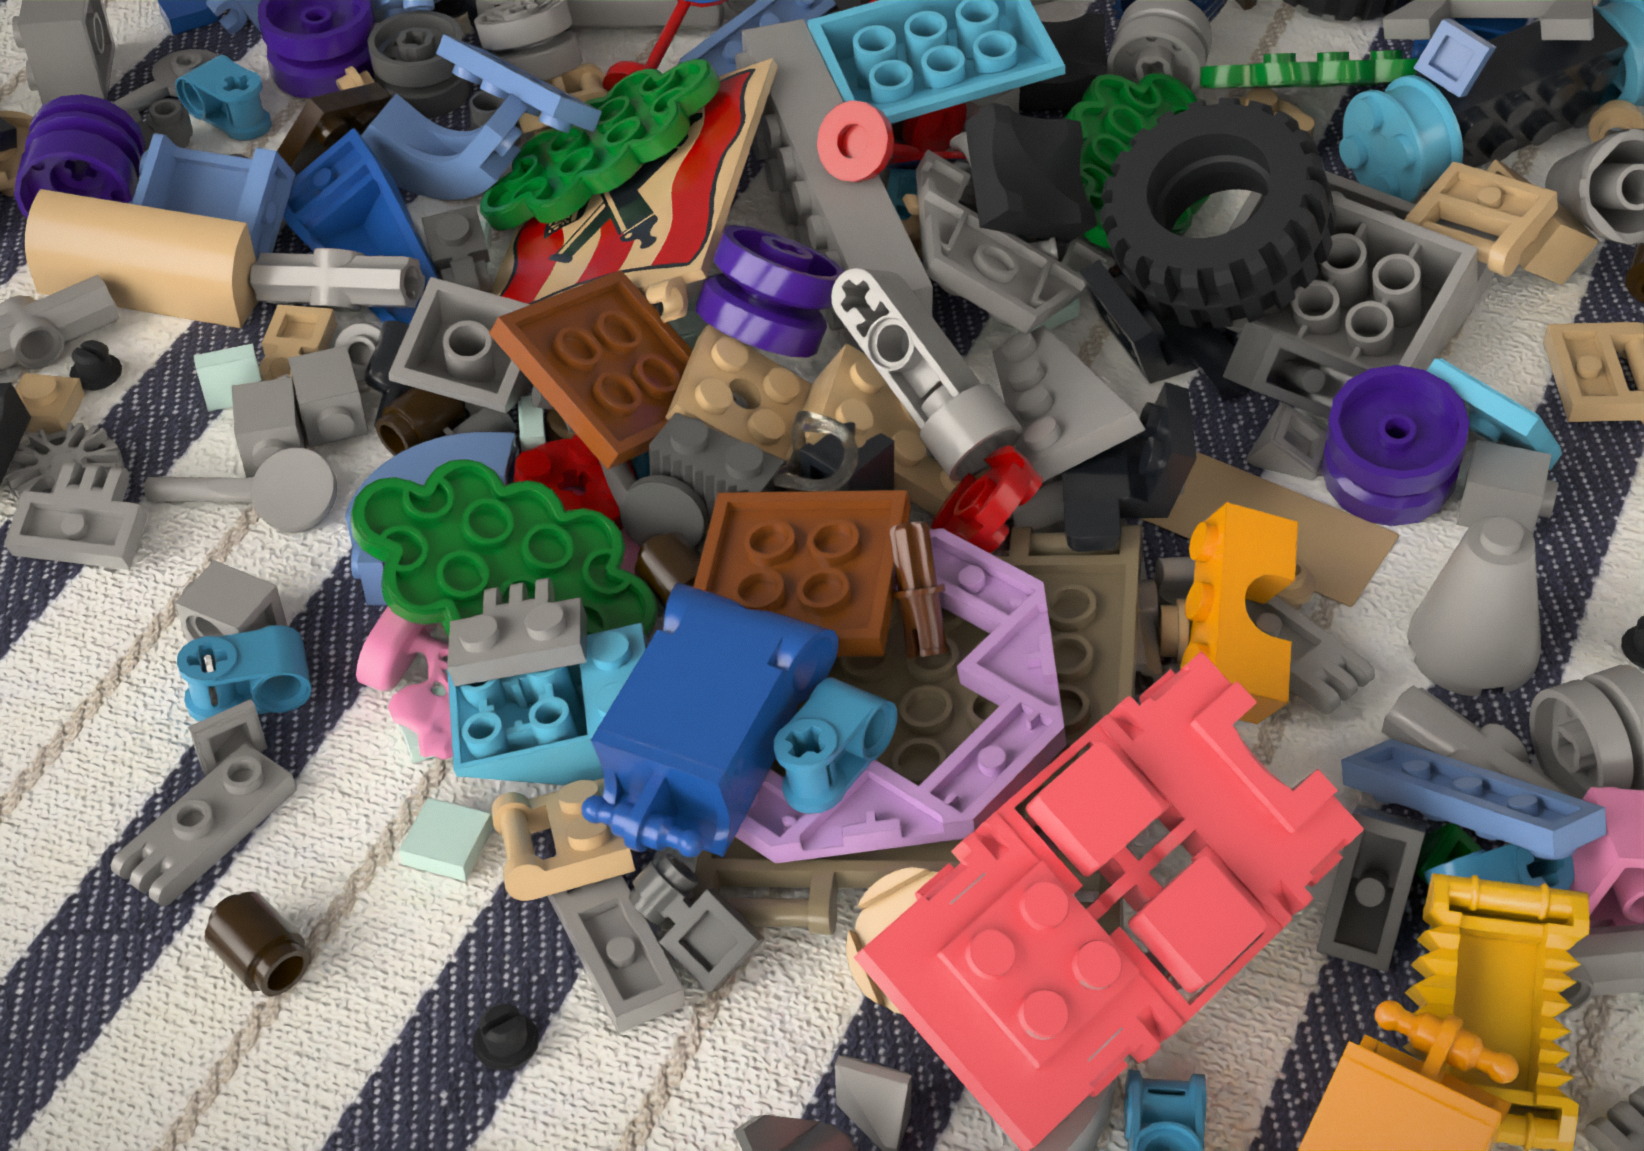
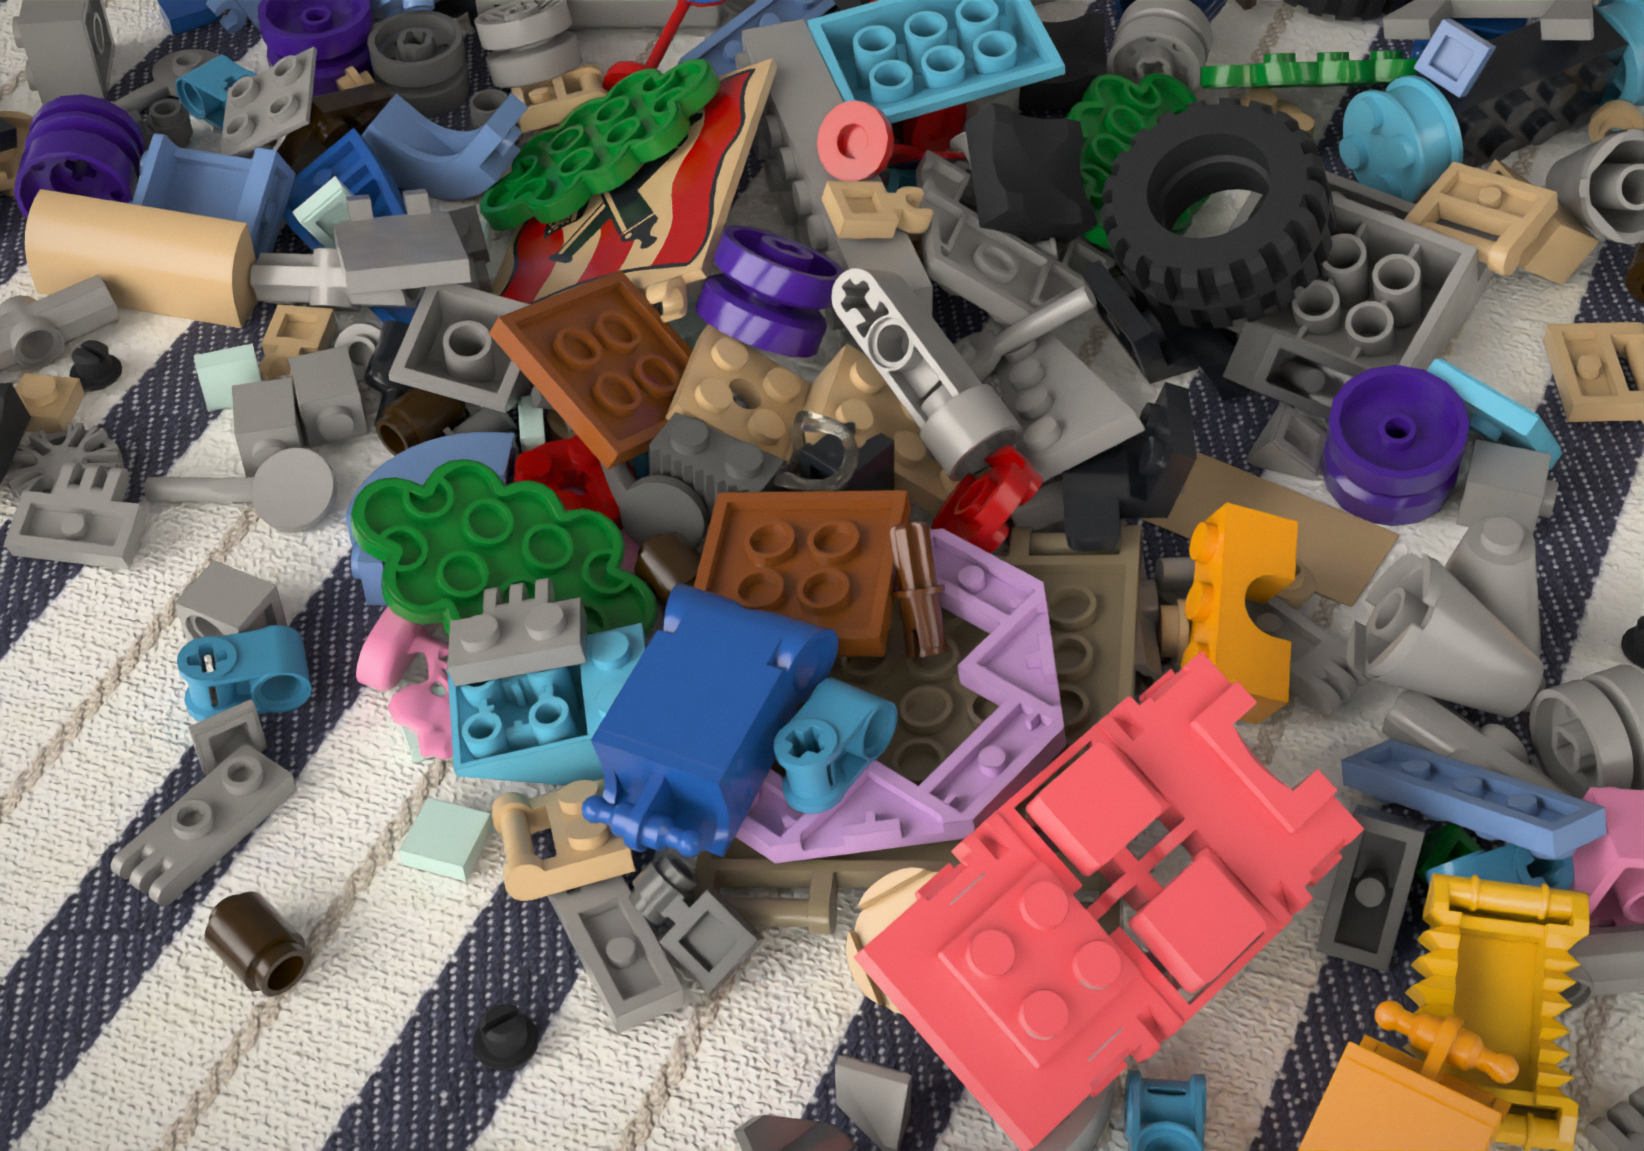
(268, 105): none -> light grey hinge
(323, 210): none -> light aqua tile
(399, 249): none -> light grey tile
(503, 78): medium blue plate -> none
(867, 211): none -> tan plate
(984, 350): none -> light grey piece
(1442, 642): none -> light grey cone

